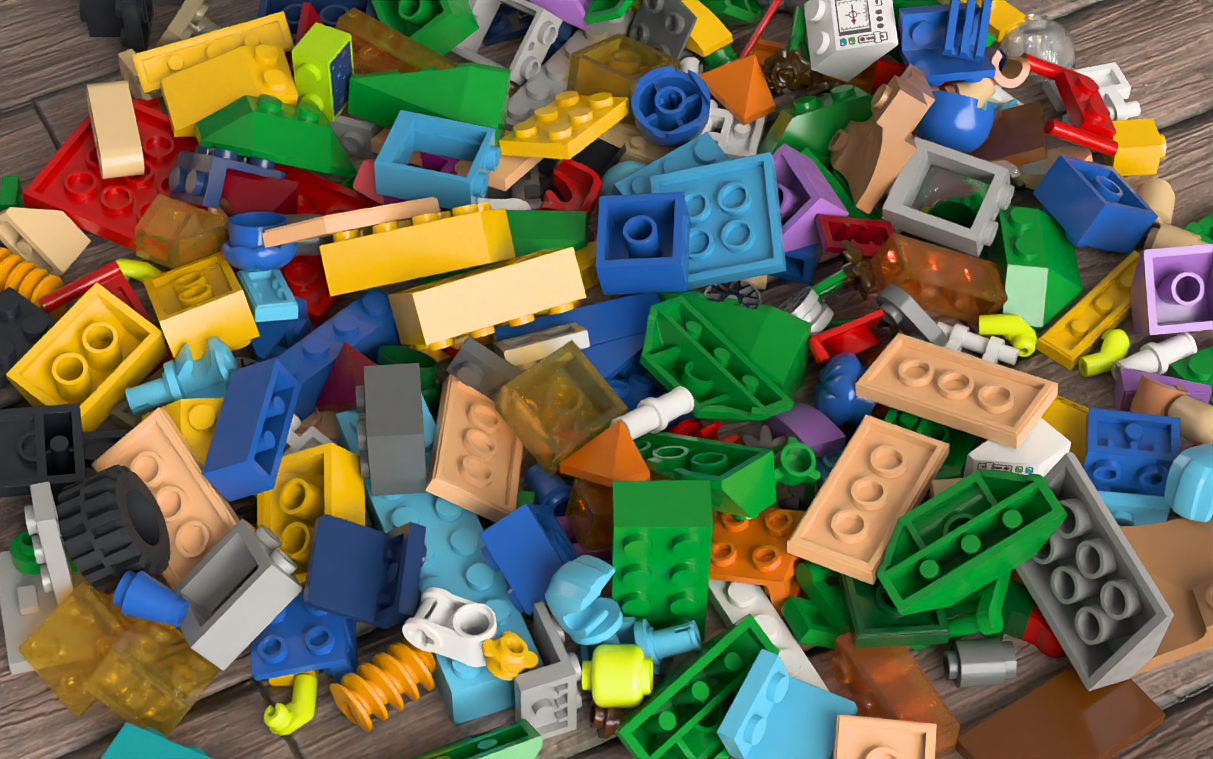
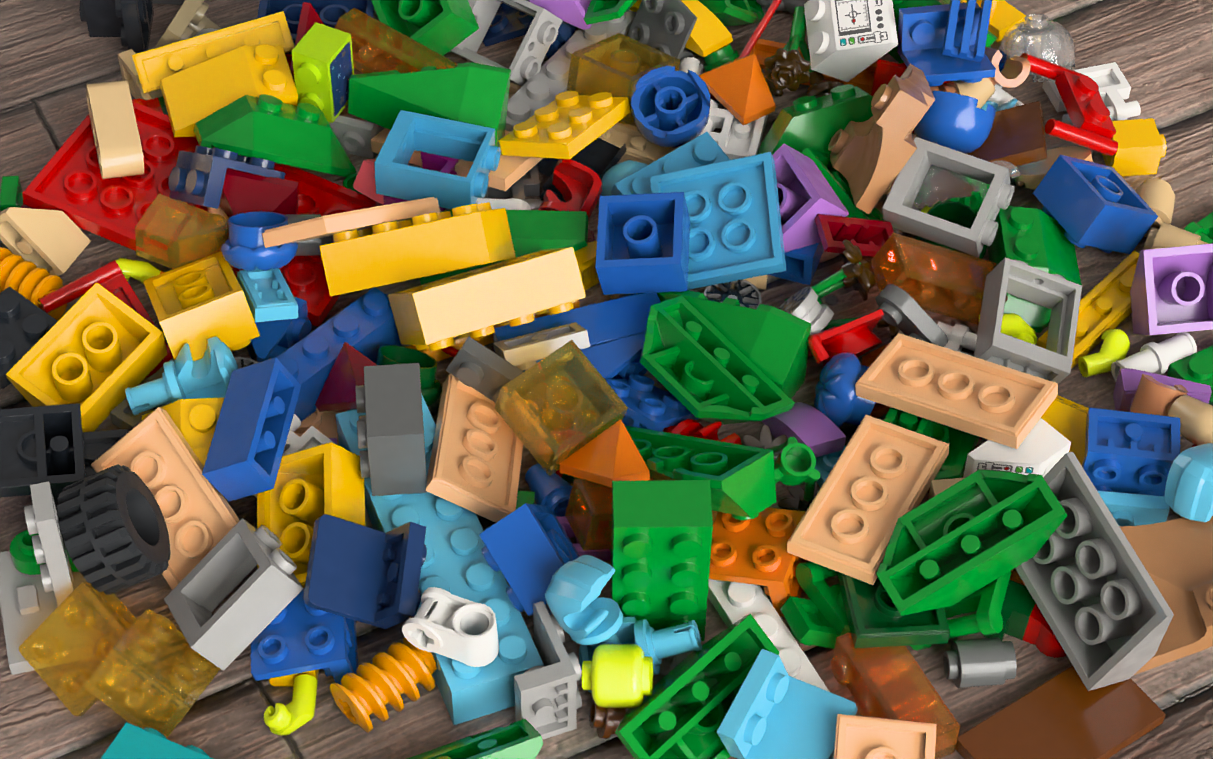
(148, 599): blue cone -> none
(508, 656): yellow plate -> none
(655, 413): white pin -> none
(1042, 289): none -> light grey window

